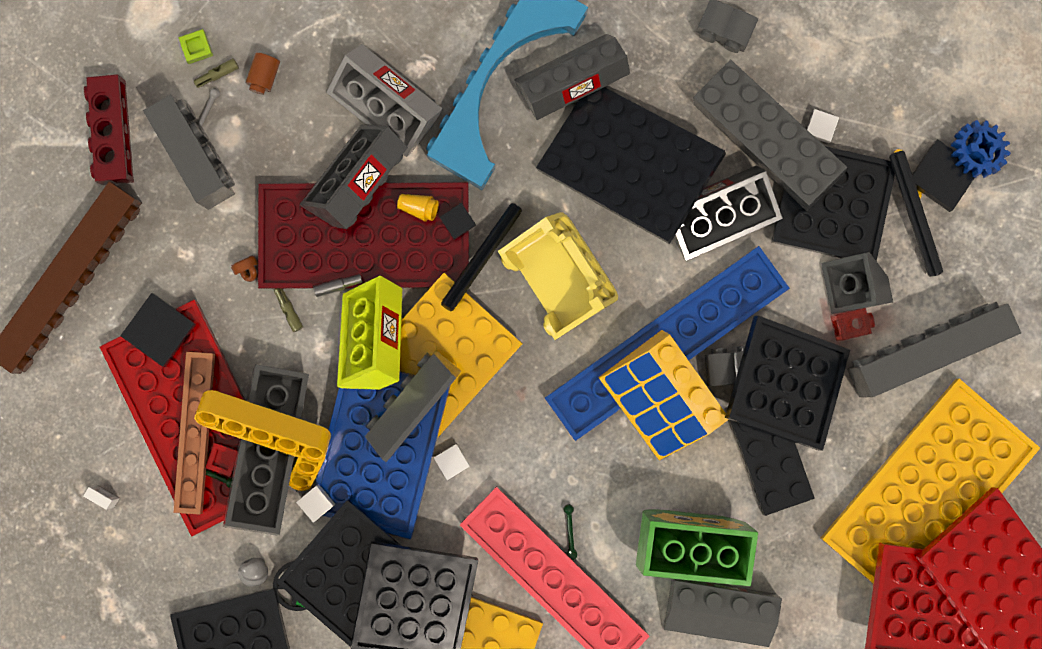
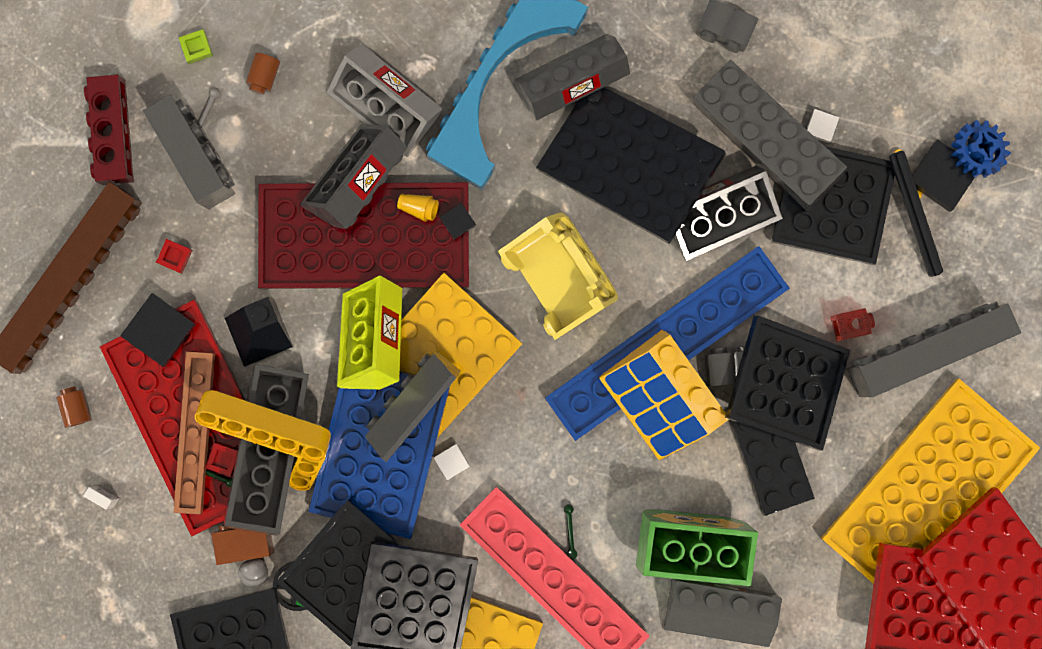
(73, 407): none -> dark orange brick
(174, 256): none -> red plate
(216, 73): olive pin -> none
(240, 545): none -> dark orange brick
(243, 265): dark orange tile -> none
(258, 331): none -> black slope
(287, 308): olive pin -> none
(315, 503): white tile -> none
(336, 285): flat silver pin -> none
(481, 257): black axle -> none
(856, 283): dark grey slope -> none

